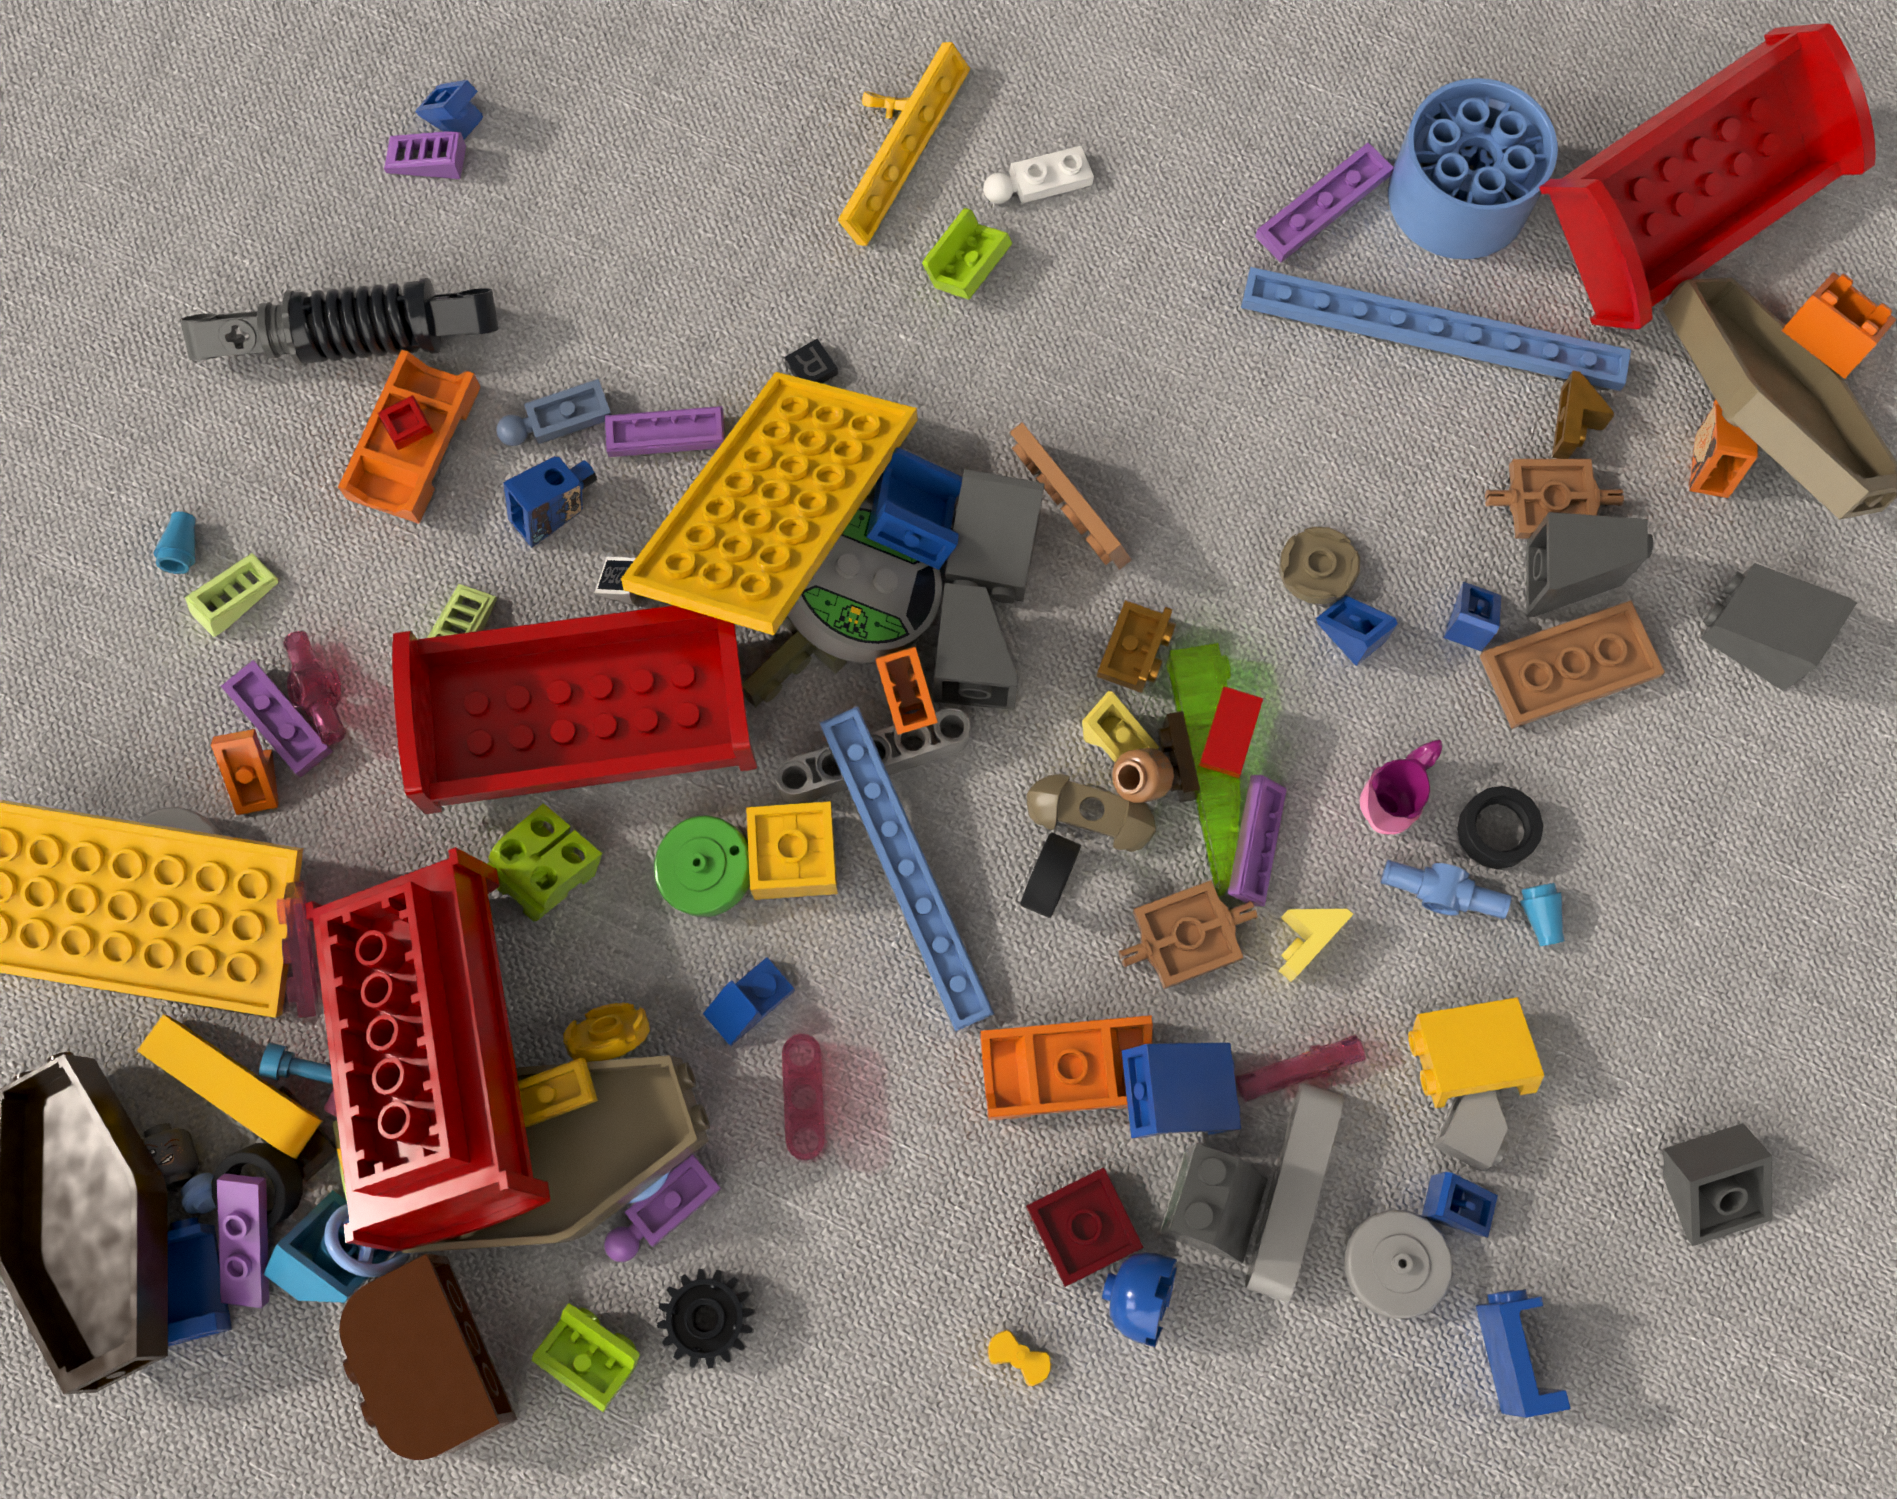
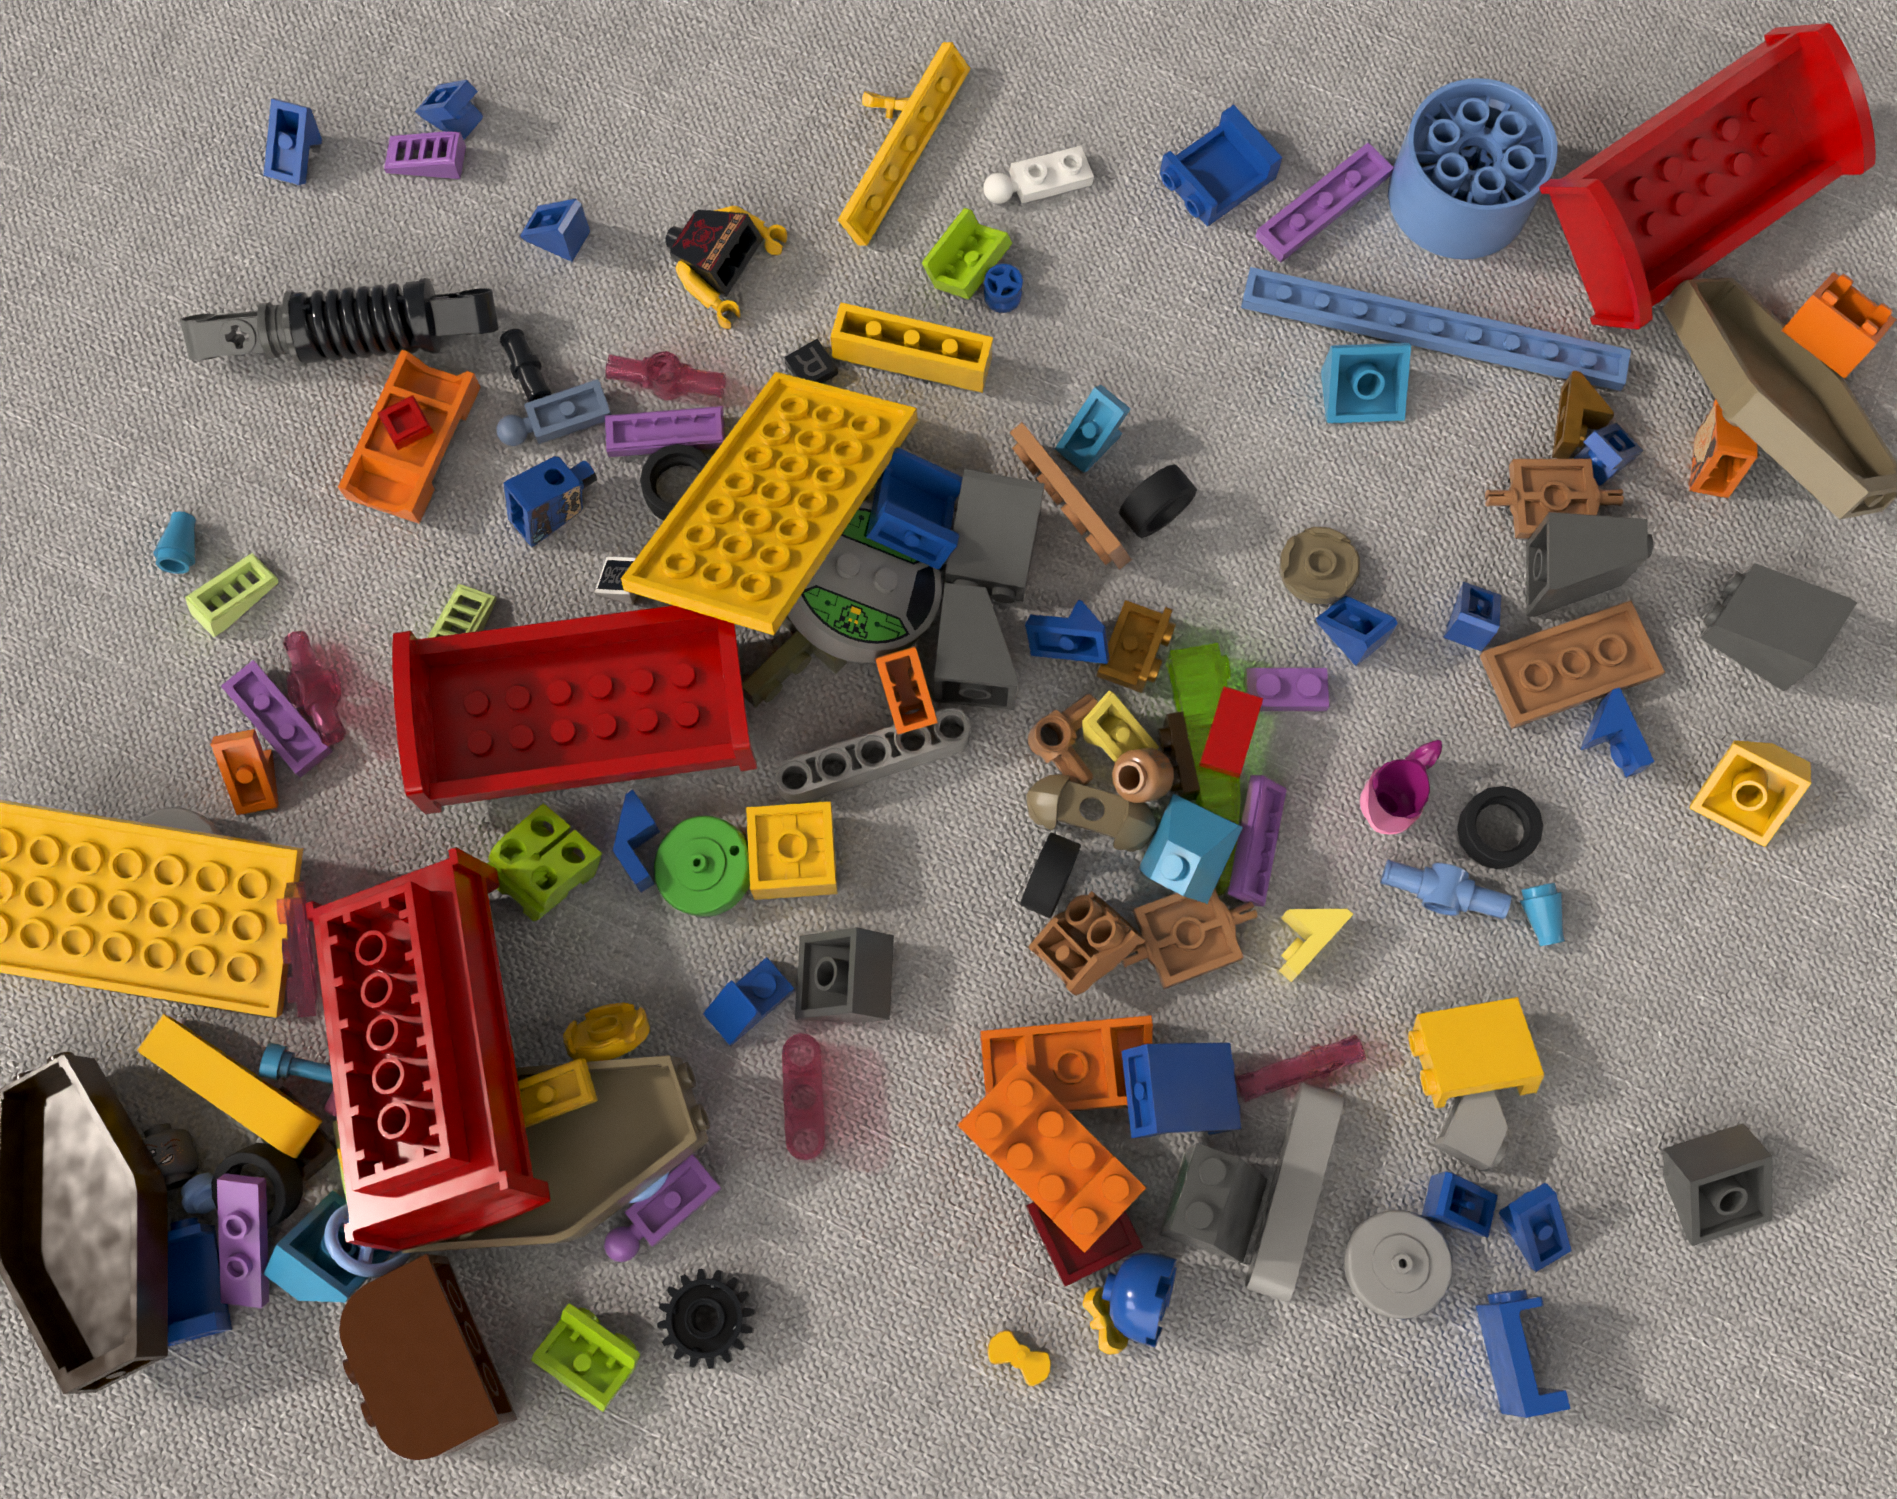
(289, 138): none -> blue slope
(524, 365): none -> black pin
(558, 228): none -> blue slope
(634, 830): none -> blue slope
(647, 371): none -> clear pink pin
(660, 462): none -> black tyre
(715, 252): none -> torso
(844, 976): none -> dark grey slope
(906, 869): medium blue tile -> none
(911, 347): none -> yellow brick
(1002, 278): none -> blue wheel
(1051, 1156): none -> orange piece
(1065, 726): none -> medium nougat axle
(1071, 638): none -> blue slope
(1085, 942): none -> medium nougat slope
(1093, 429): none -> dark azure slope
(1110, 1339): none -> yellow piece
(1157, 501): none -> black tyre
(1189, 849): none -> dark azure slope
(1221, 167): none -> blue panel
(1289, 688): none -> medium lavender plate
(1366, 382): none -> dark azure slope
(1537, 1226): none -> blue slope
(1610, 452): none -> blue slope
(1616, 724): none -> blue slope
(1753, 789): none -> yellow slope

